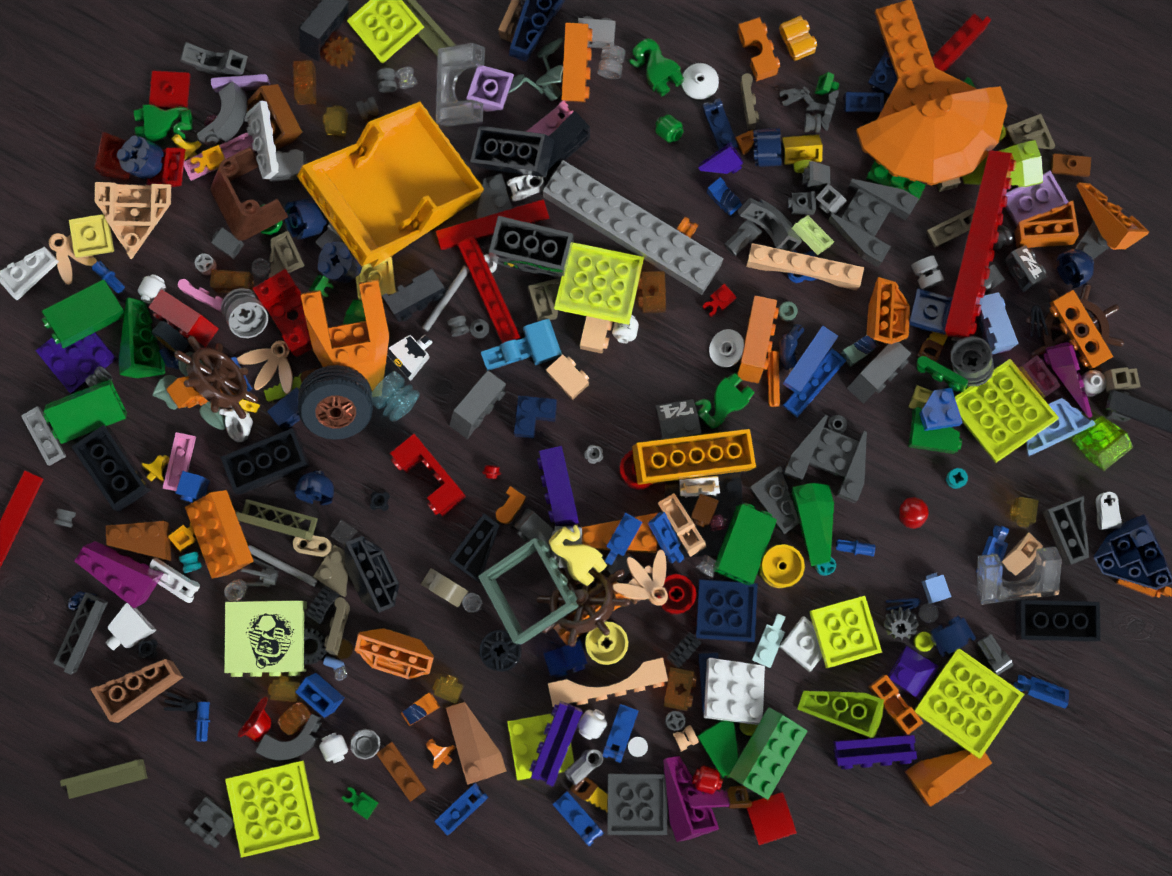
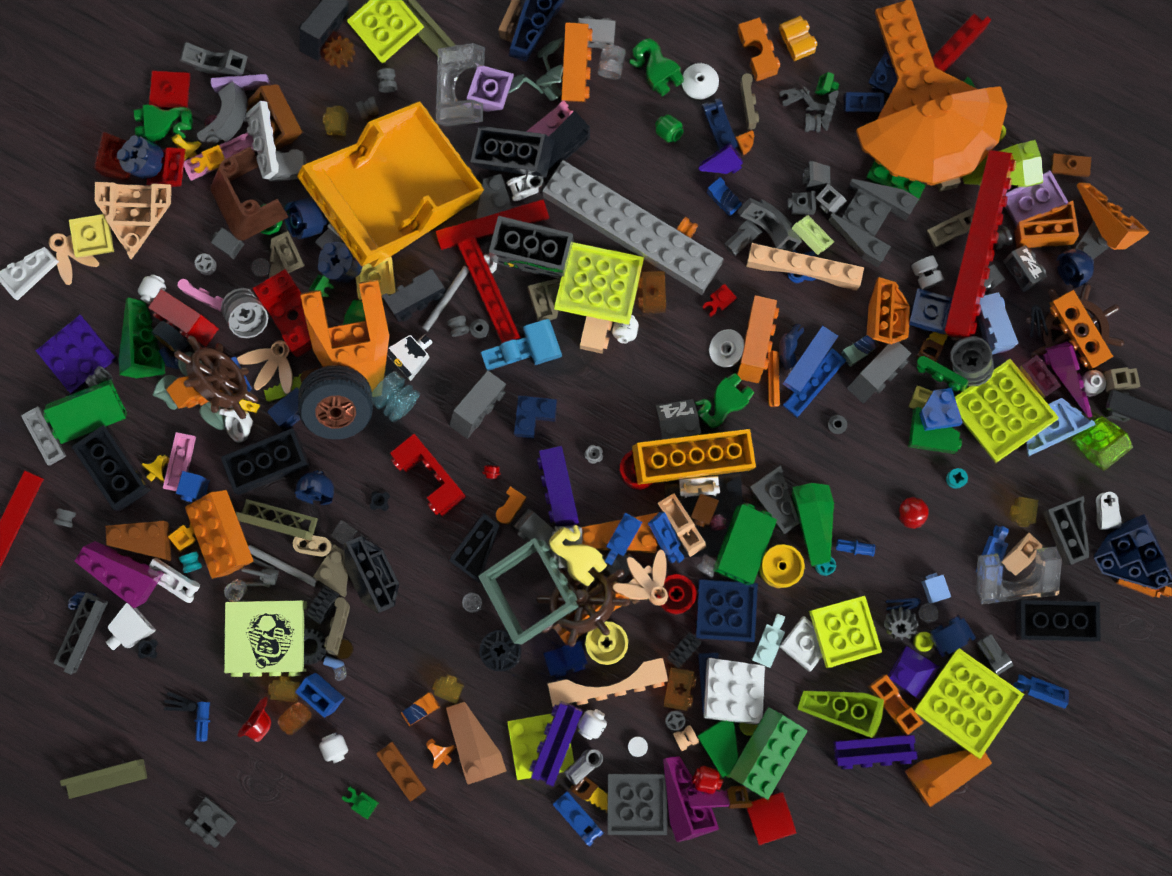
(82, 314): green brick -> none
(109, 276): blue axle -> none
(129, 693): nougat wedge -> none
(228, 281): clear orange brick -> none
(272, 809): neon yellow plate -> none
(283, 750): dark grey arch -> none
(305, 82): clear orange brick -> none
(365, 744): light grey hair -> none
(394, 653): orange wedge -> none
(406, 77): clear wheel -> none
(444, 587): dark tan brick -> none
(460, 810): blue plate -> none
(567, 376): light nougat brick -> none
(620, 732): blue plate -> none
(767, 147): dark blue brick -> none
(787, 311): sand green tile -> none
(800, 165): neon yellow tile -> none
(802, 148): yellow panel -> none
(834, 455): dark grey wedge -> none
(1029, 130): dark tan wing -> none

